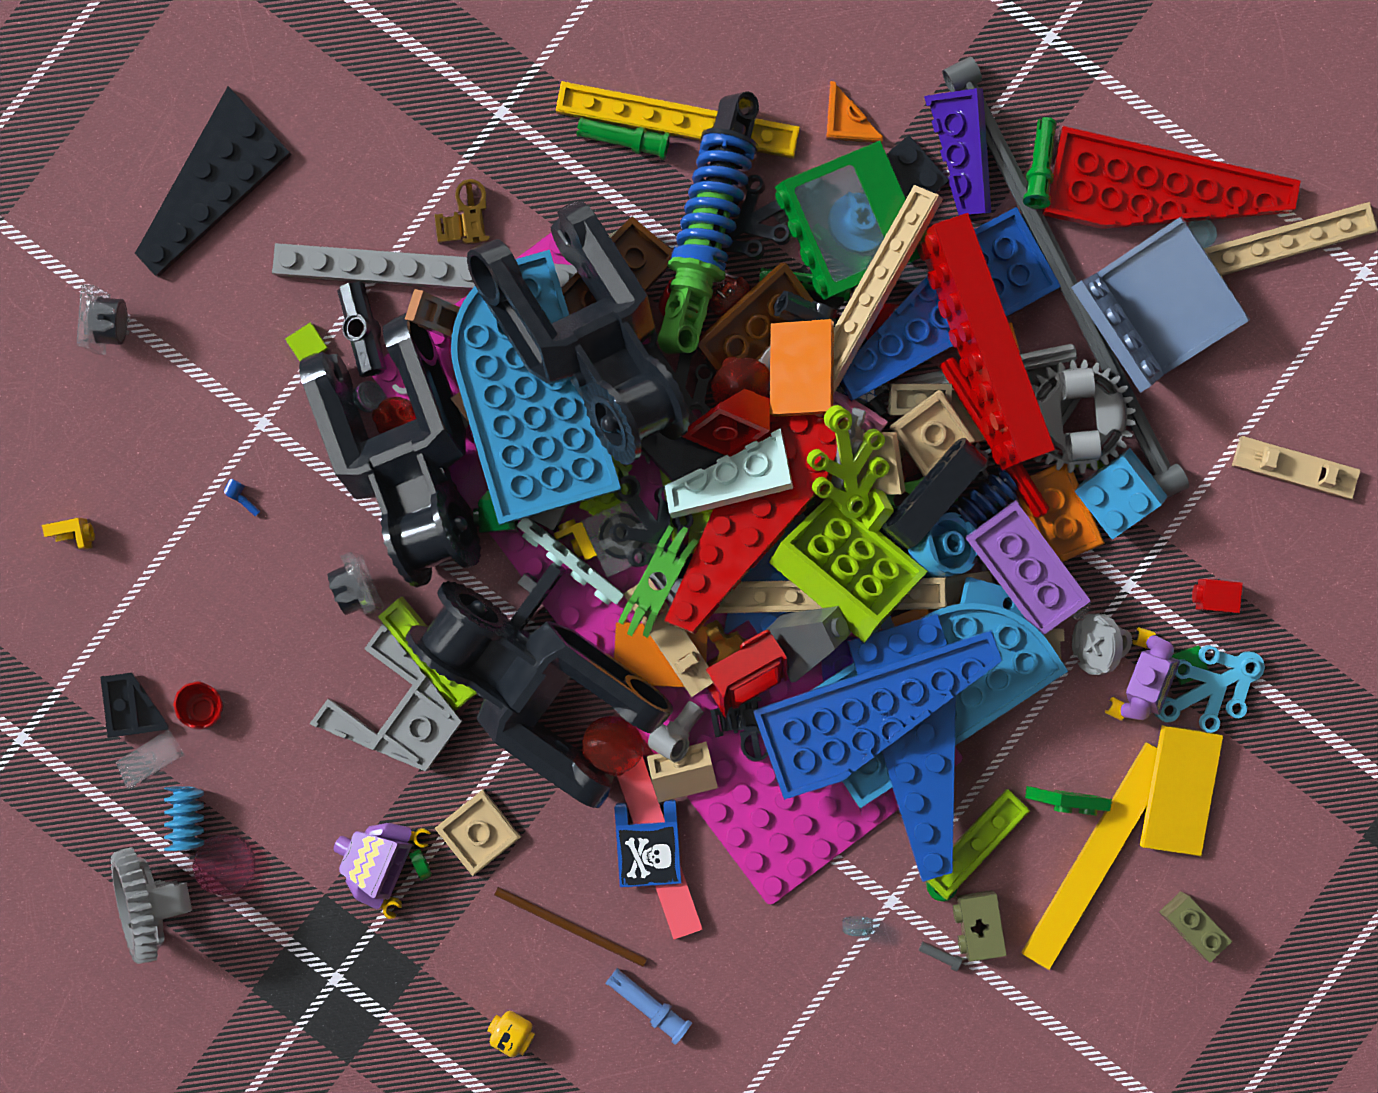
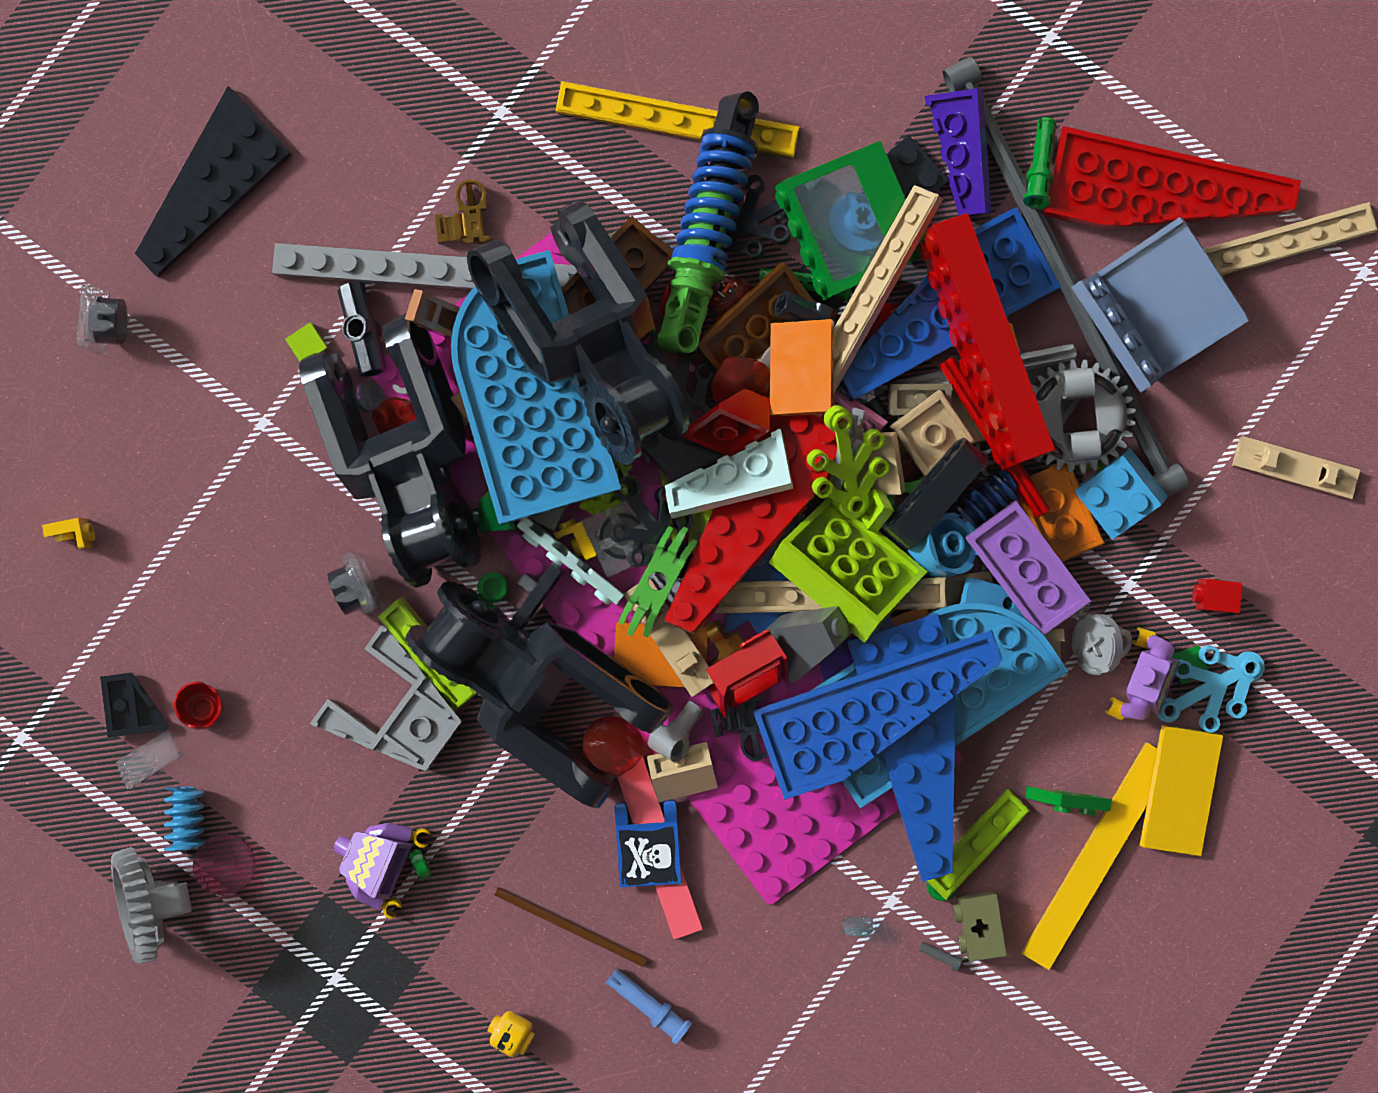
(233, 490): blue hand -> none
(478, 832): tan tile -> none
(493, 586): none -> green tile
(638, 139): green pin -> none
(846, 120): orange tile -> none
(1195, 926): olive brick -> none
(1204, 232): clear light blue tile -> none

